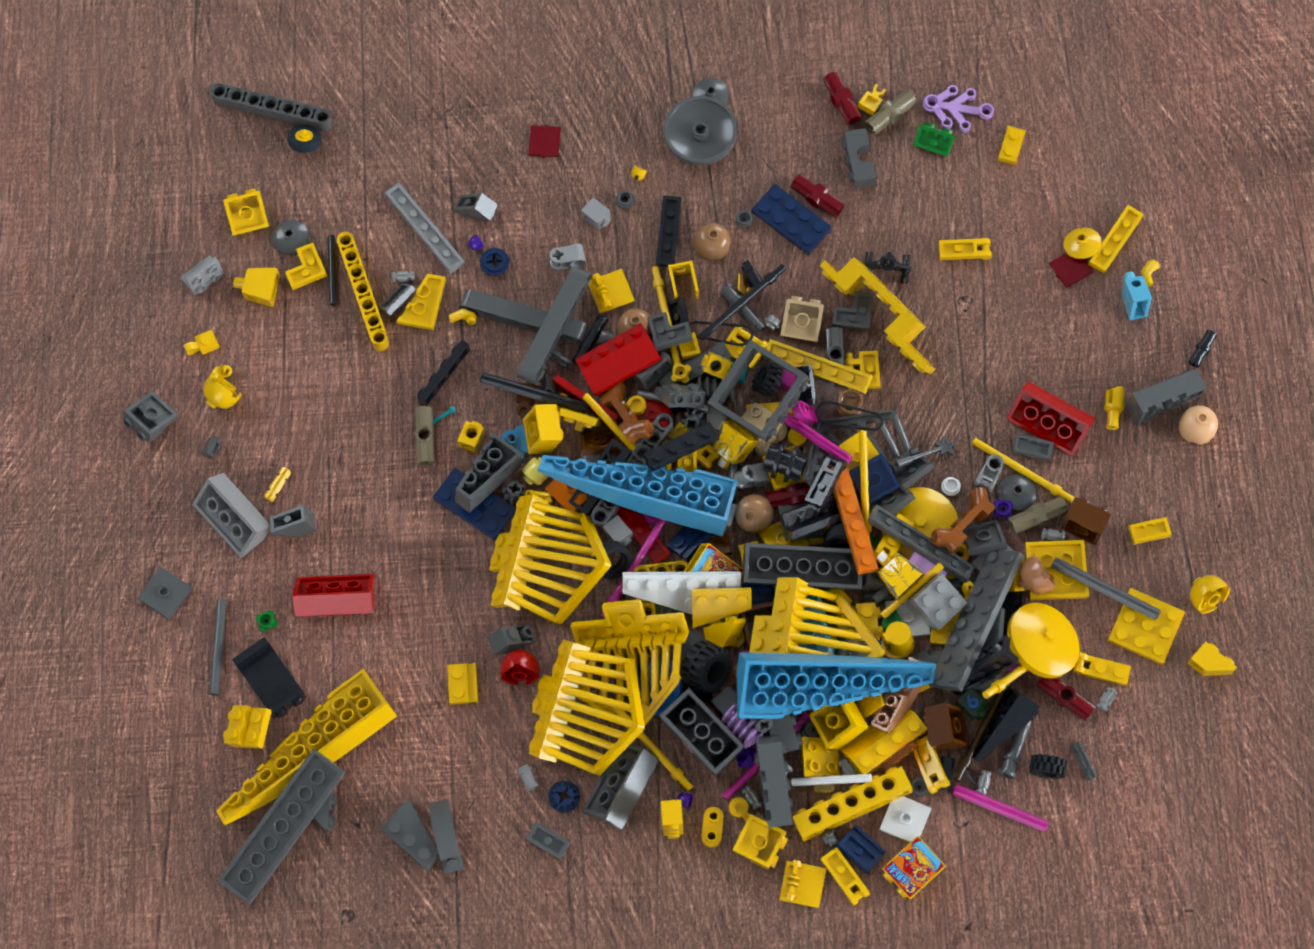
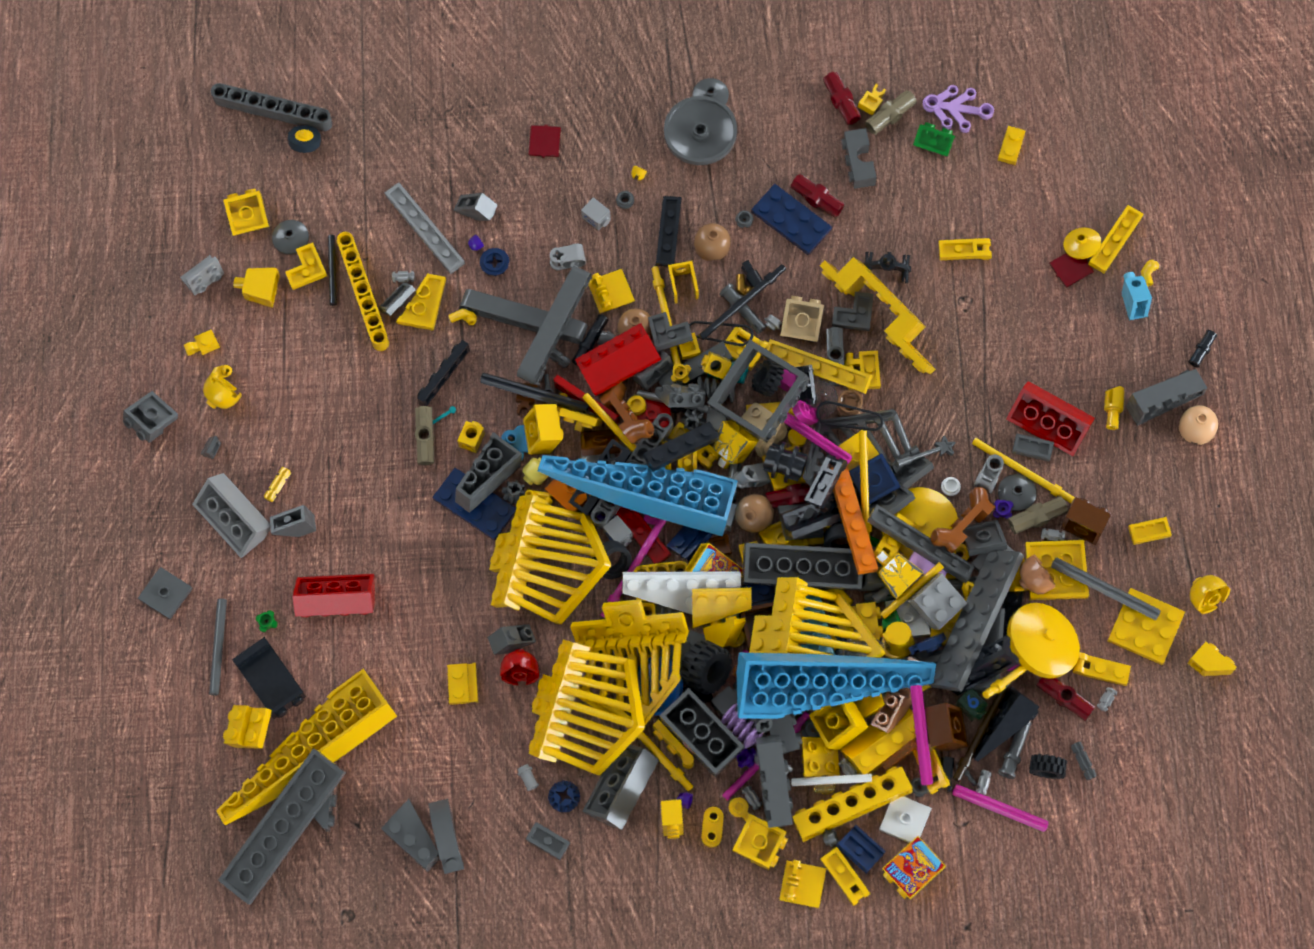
(673, 744): none -> yellow plate
(678, 311): black plate -> none
(921, 735): none -> dark pink axle
(929, 644): none -> dark blue plate

